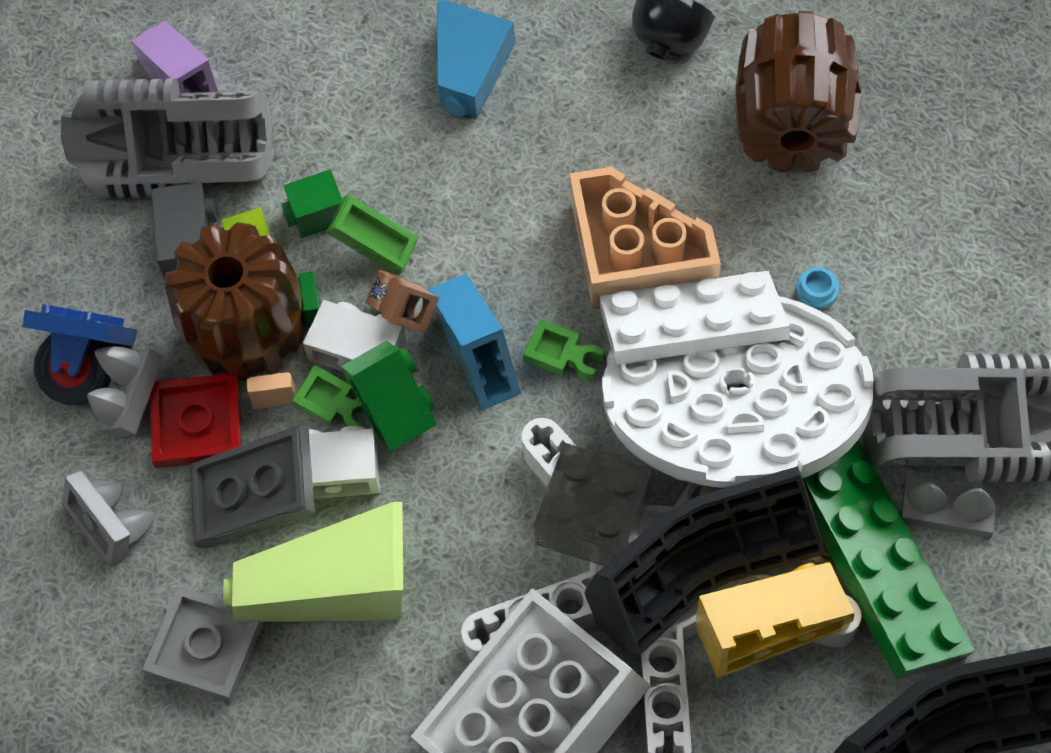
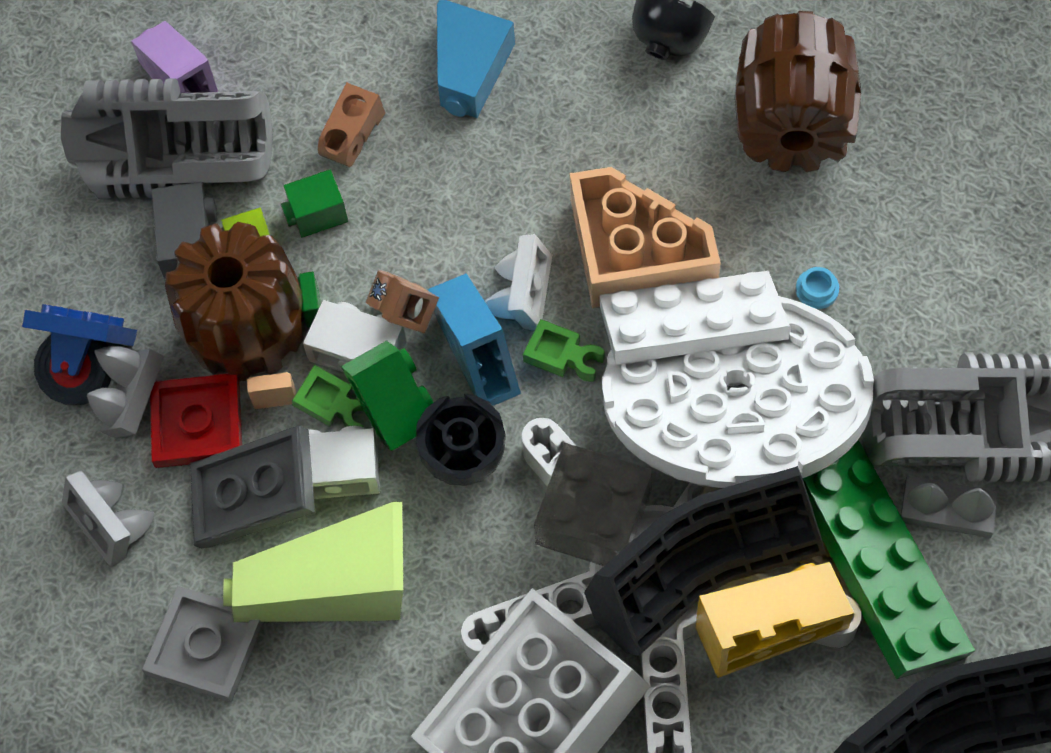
(350, 124): none -> nougat leg
(372, 234): bright green tile -> none
(460, 439): none -> black cylinder
(529, 274): none -> white tile

